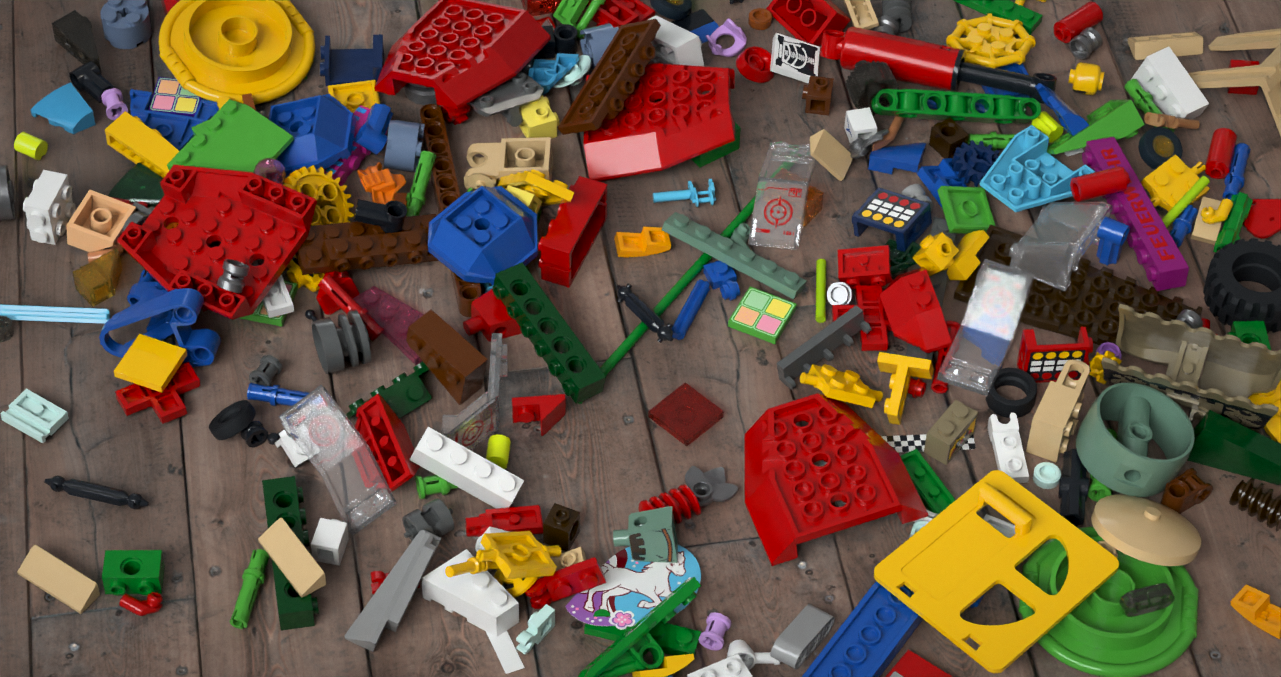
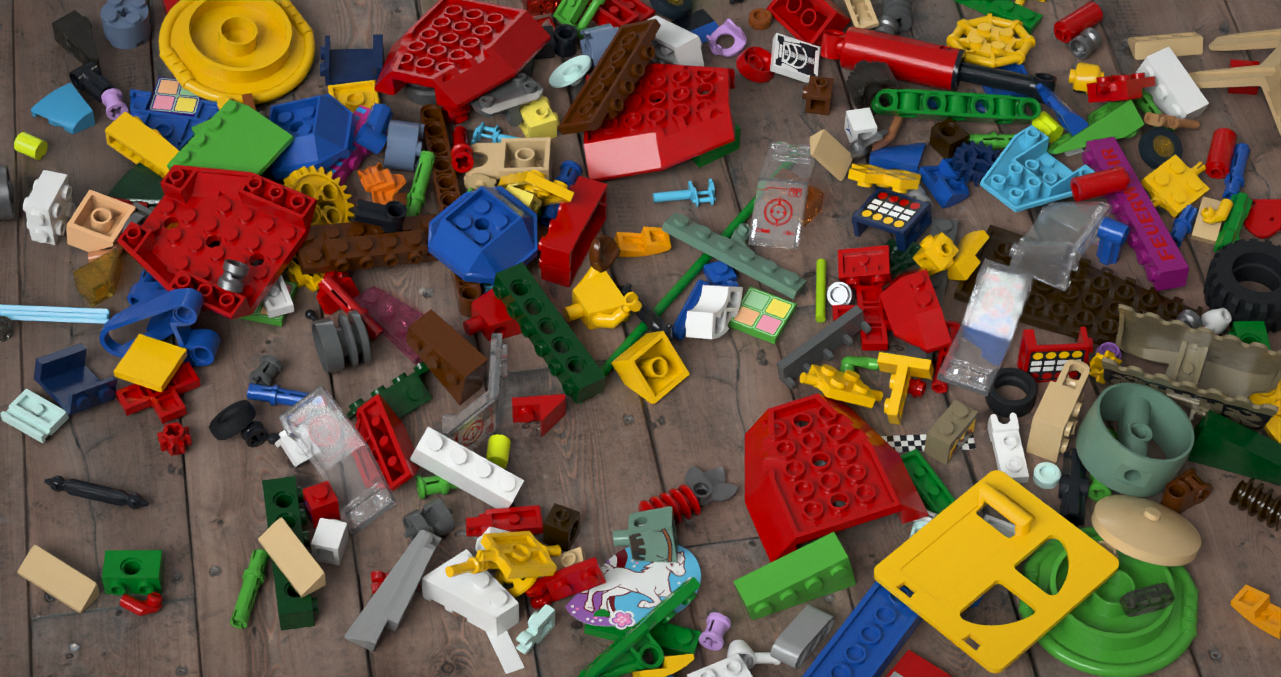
(71, 382): none -> dark blue panel
(174, 438): none -> red gear
(271, 169): clear pink piece -> none
(320, 503): none -> red brick
(461, 151): none -> red pin
(496, 137): none -> medium azure piece
(549, 72): dark azure slope -> none
(567, 178): none -> blue pin
(596, 296): none -> yellow torso
(651, 367): none -> yellow slope
(685, 414): clear red tile -> none
(713, 311): none -> white brick
(796, 578): none -> bright green wedge
(850, 362): none -> bright green arm
(870, 174): none -> yellow plate
(965, 208): bright green tile -> none
(1118, 87): none -> red plate
(1185, 201): lime bar -> none
(1216, 320): none -> white bar

